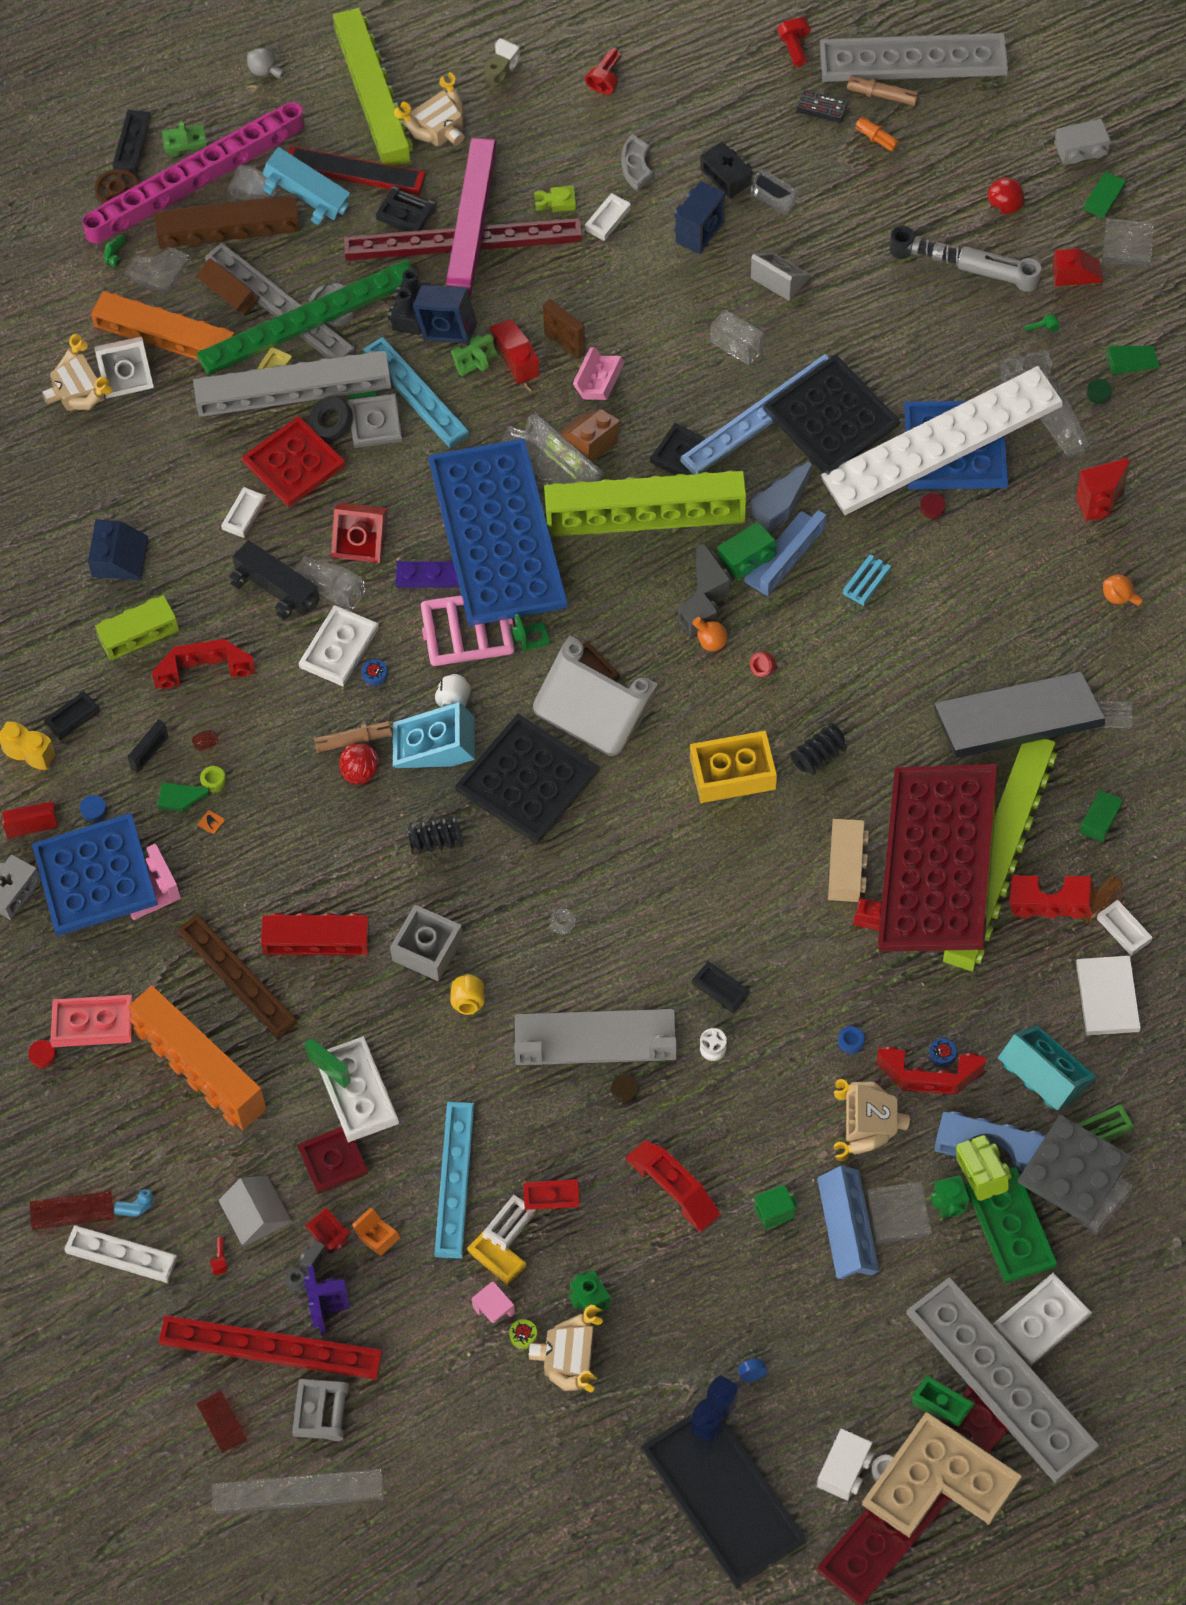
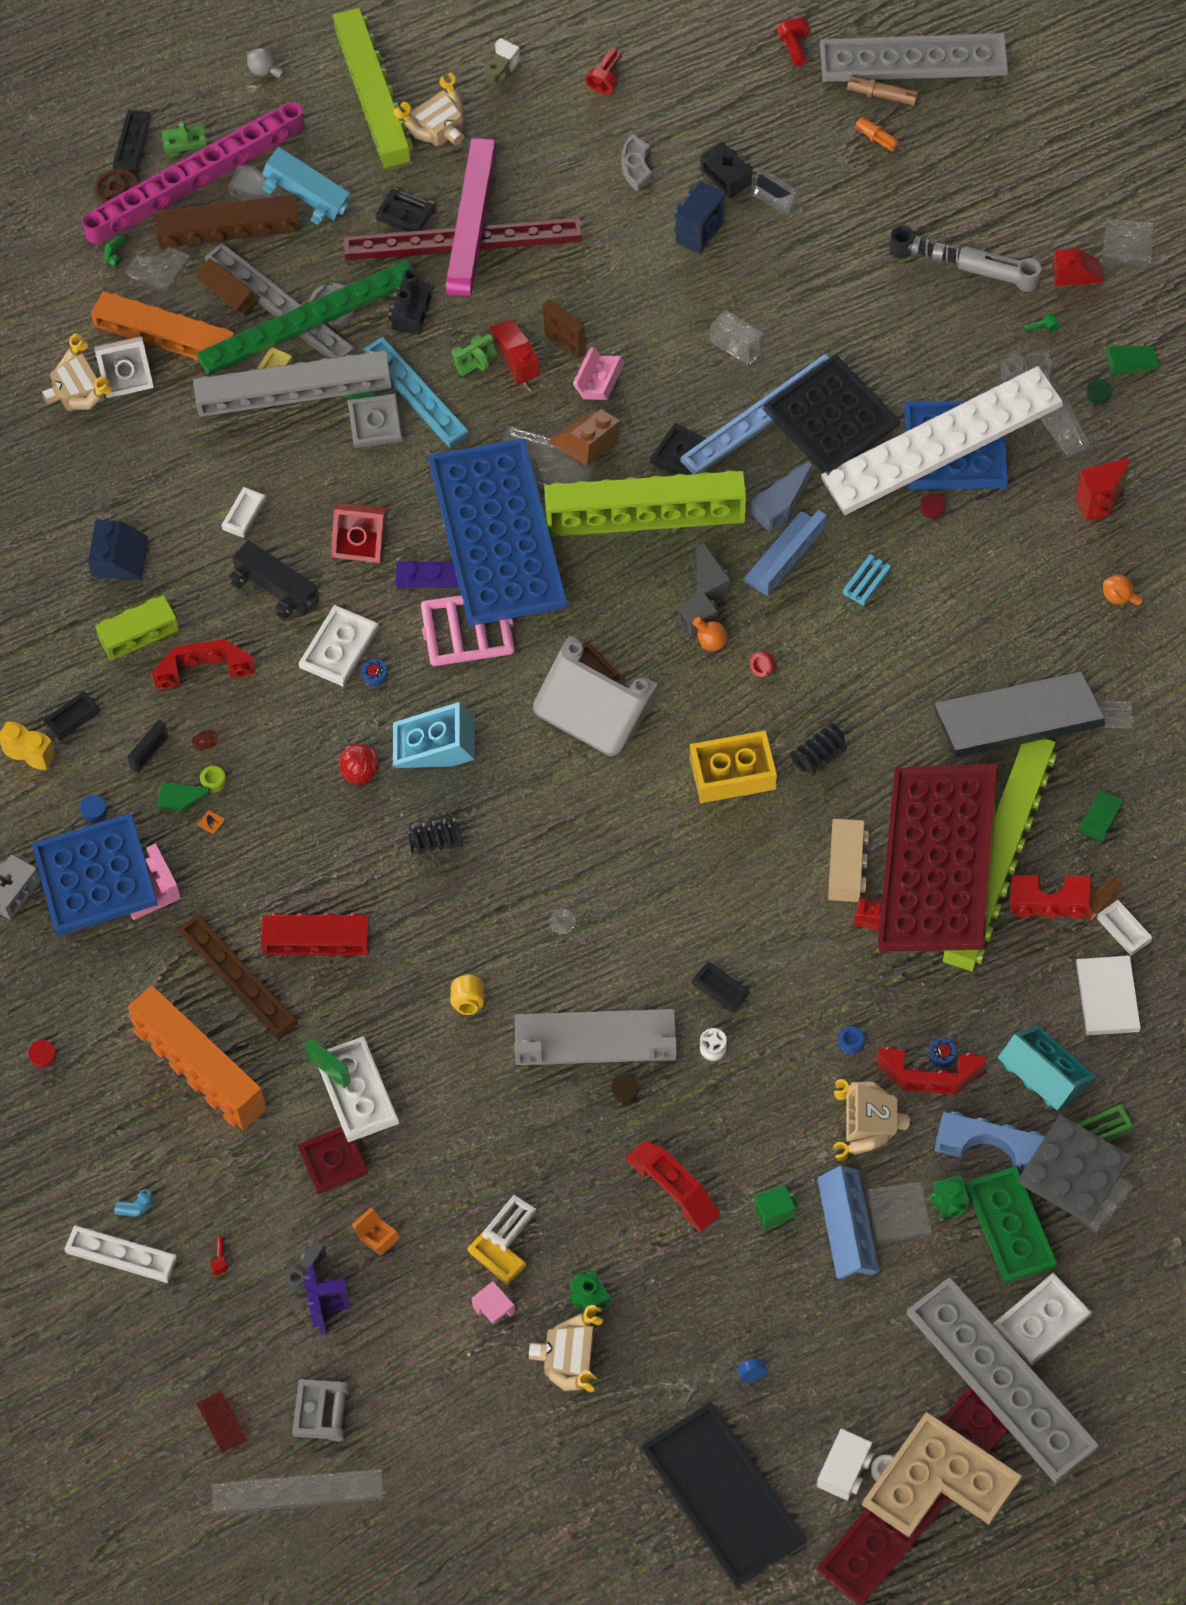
(29, 819): red panel -> none
(71, 1210): clear red tile -> none
(91, 1021): coral tile -> none
(254, 1209): light grey slope -> none
(270, 1347): red plate -> none
(293, 461): red plate -> none
(321, 409): black tyre -> none
(327, 1230): red bracket -> none
(333, 581): clear slope -> none
(352, 736): medium nougat pin -> none
(361, 171): black tile -> none
(426, 942): light grey brick -> none
(445, 313): dark blue brick -> none
(452, 690): white head -> none
(454, 1180): medium azure tile -> none
(521, 634): green bracket -> none
(523, 1333): tile -> none
(527, 778): black plate -> none
(551, 1194): red panel -> none
(559, 199): lime plate -> none
(561, 450): clear plate -> none
(607, 217): white tile -> none
(718, 1404): clear blue brick -> none
(747, 551): green brick -> none
(777, 274): light grey slope -> none
(822, 106): tile -> none
(941, 1401): green slope -> none
(982, 1167): lime brick -> none
(1006, 195): red hair -> none
(1082, 141): light grey brick -> none
(1104, 195): green tile -> none

